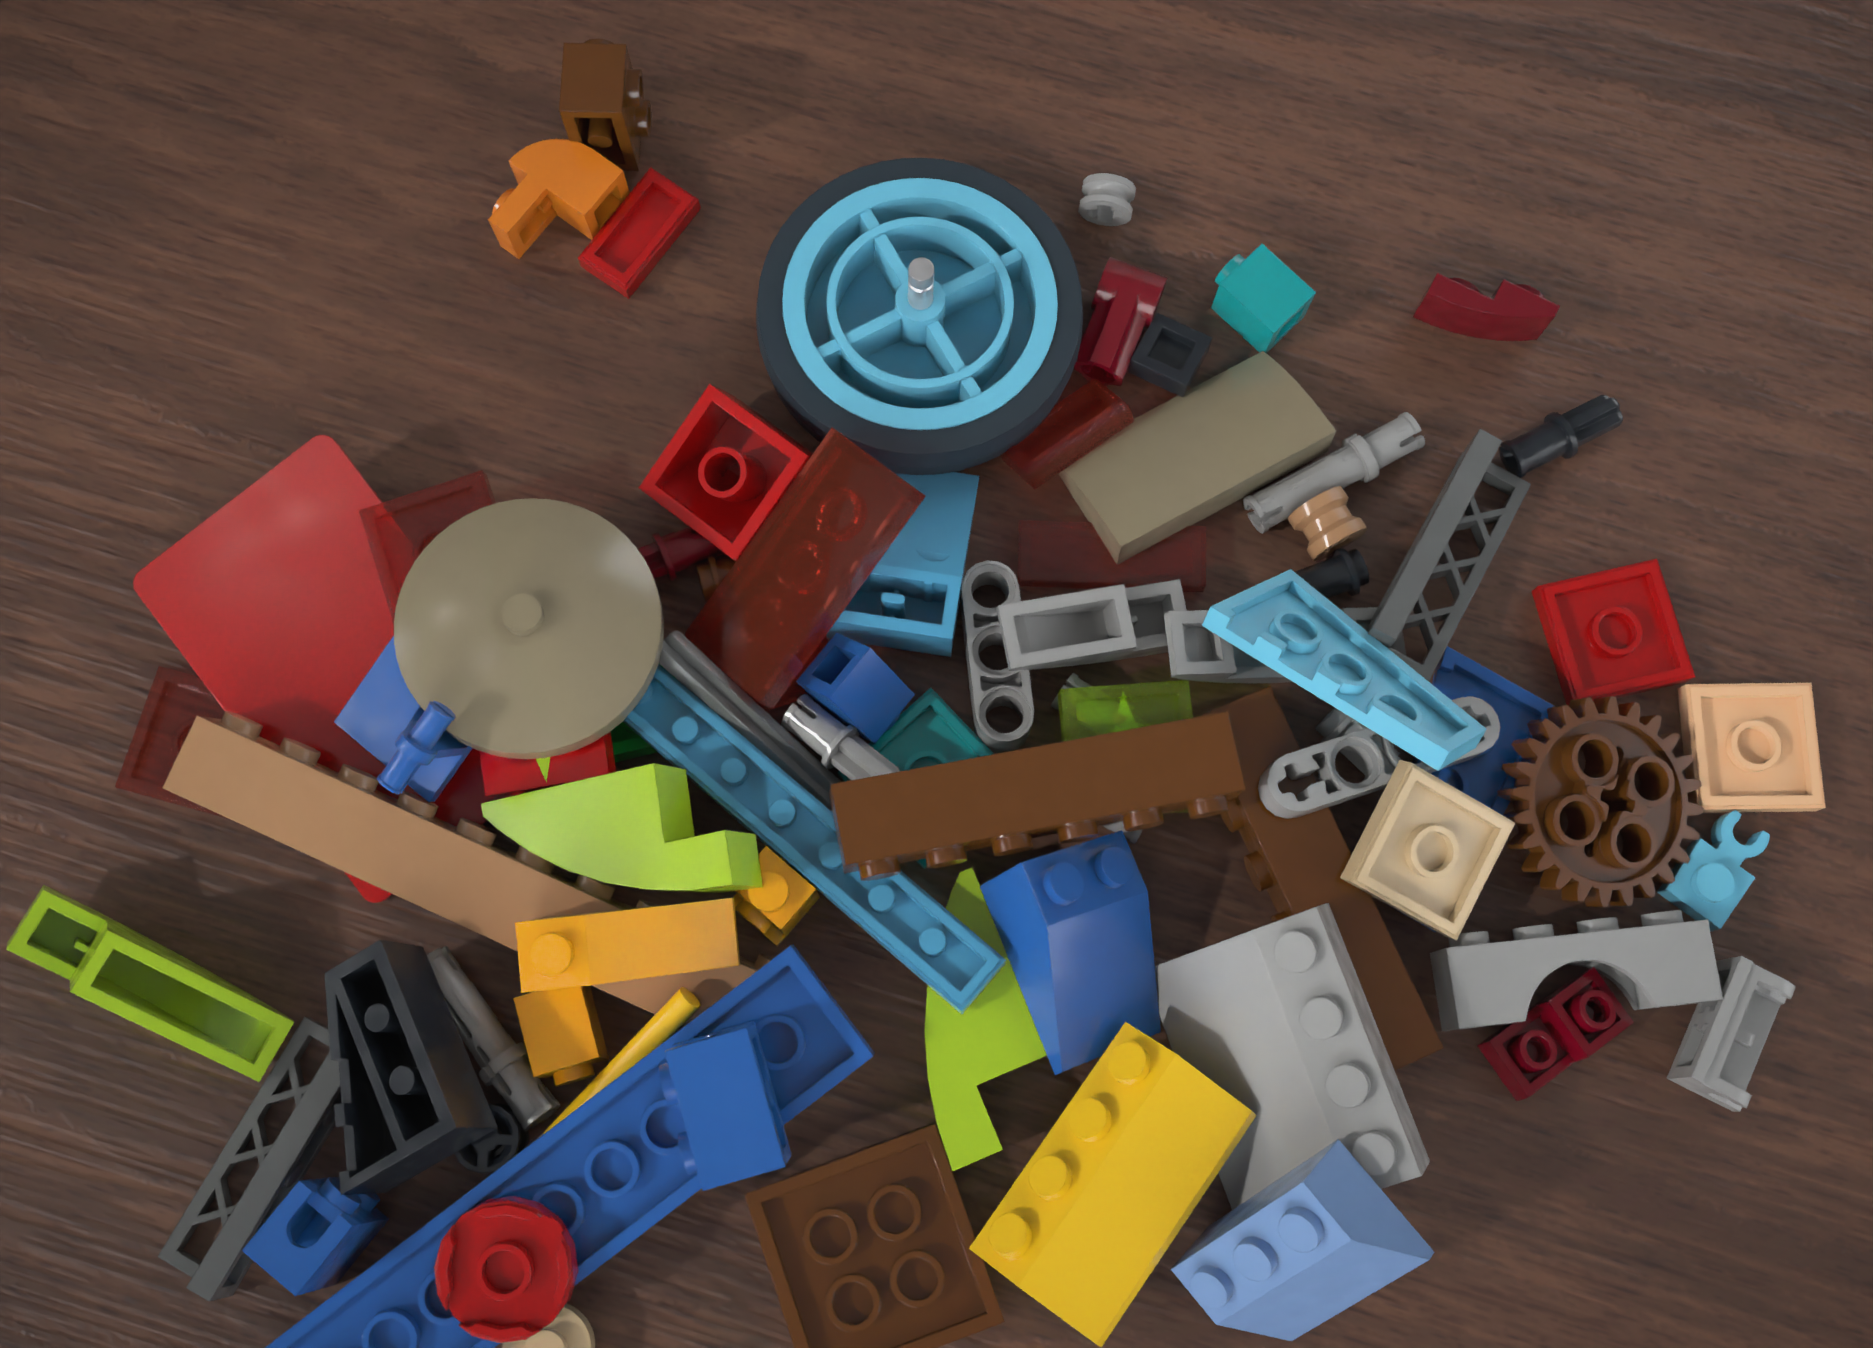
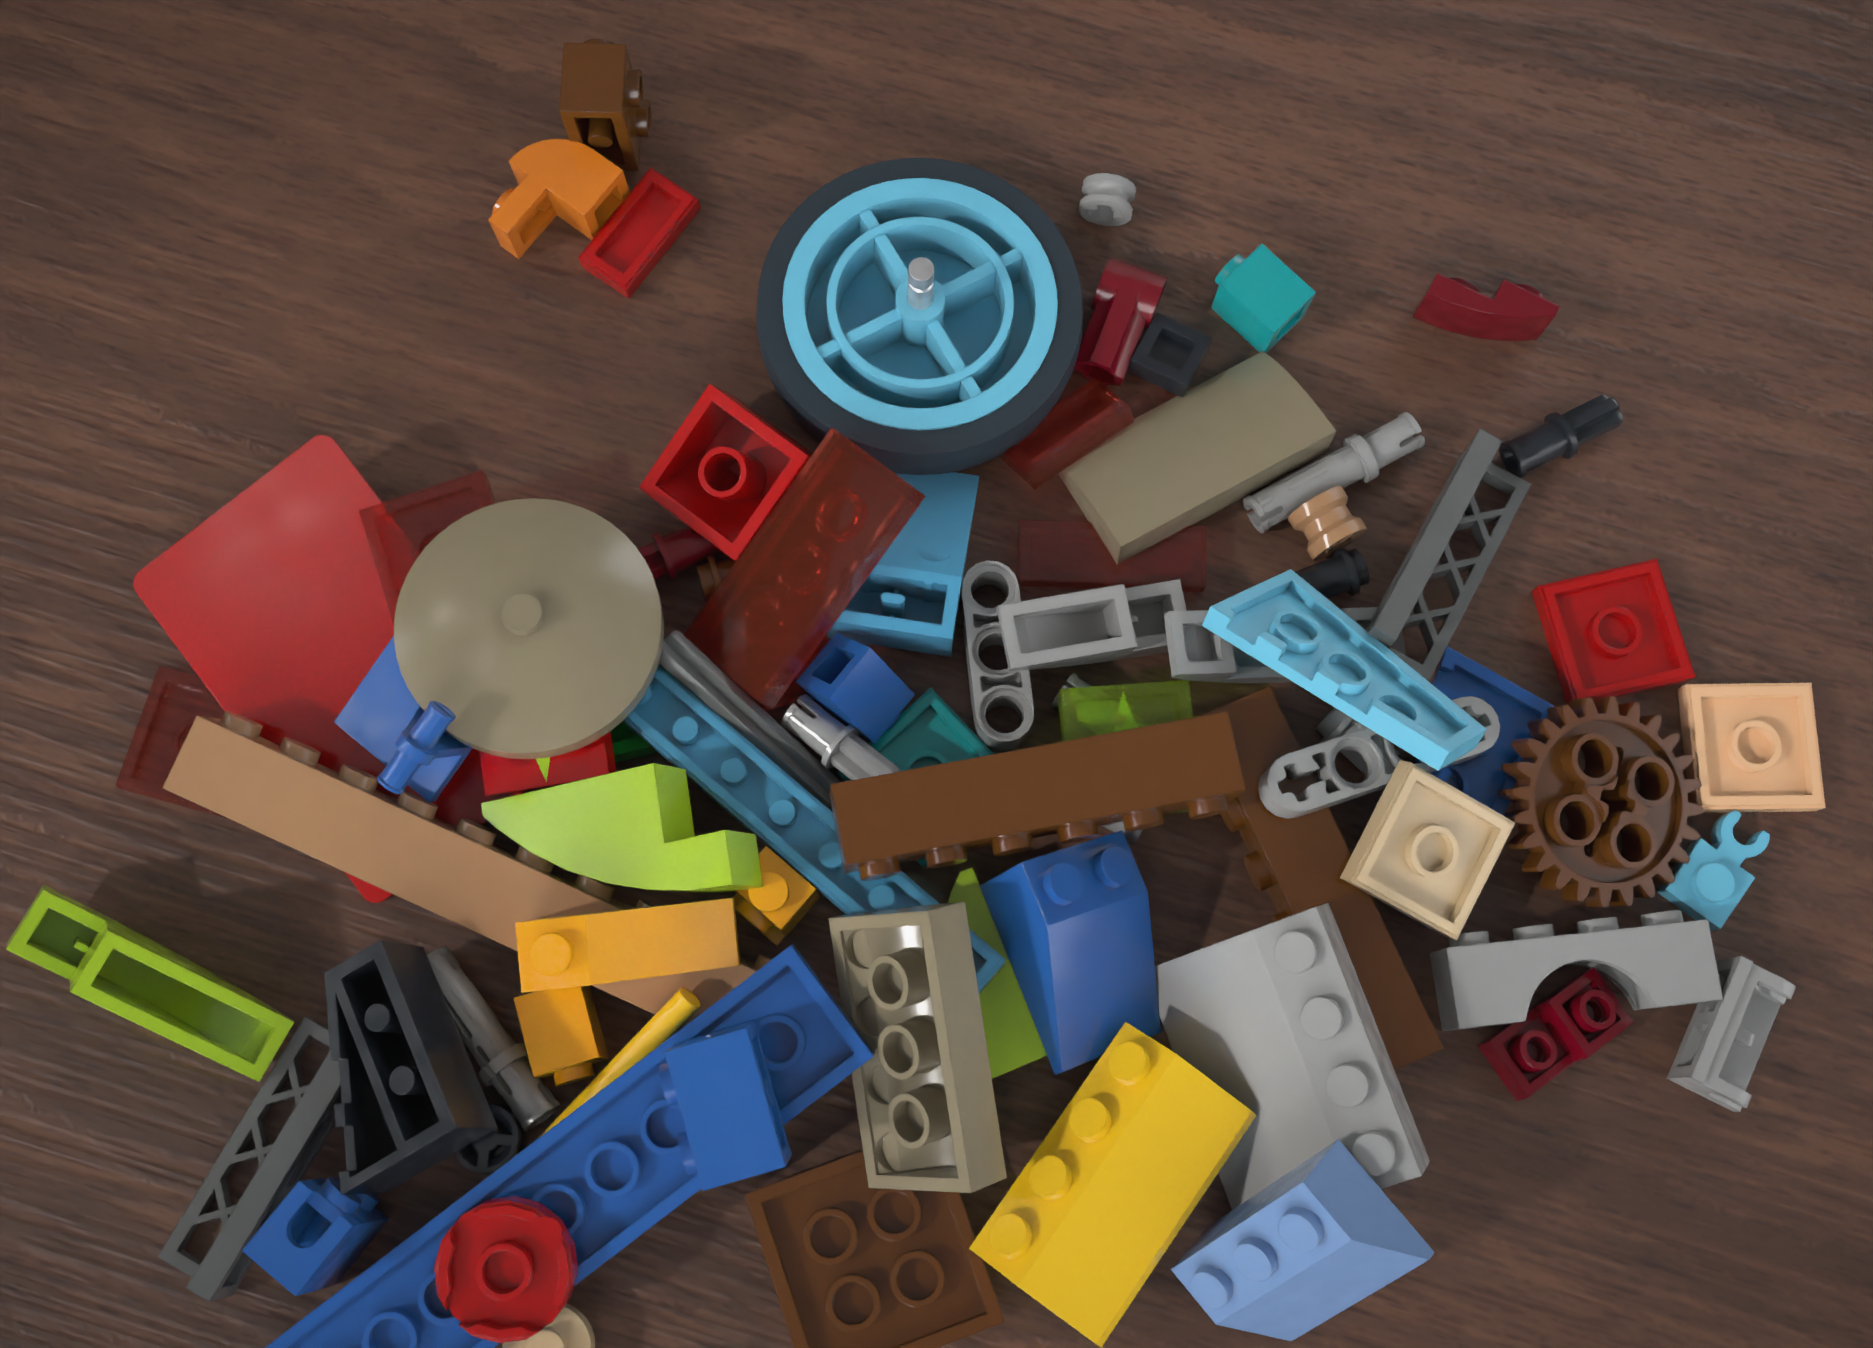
(929, 1086): none -> dark tan slope

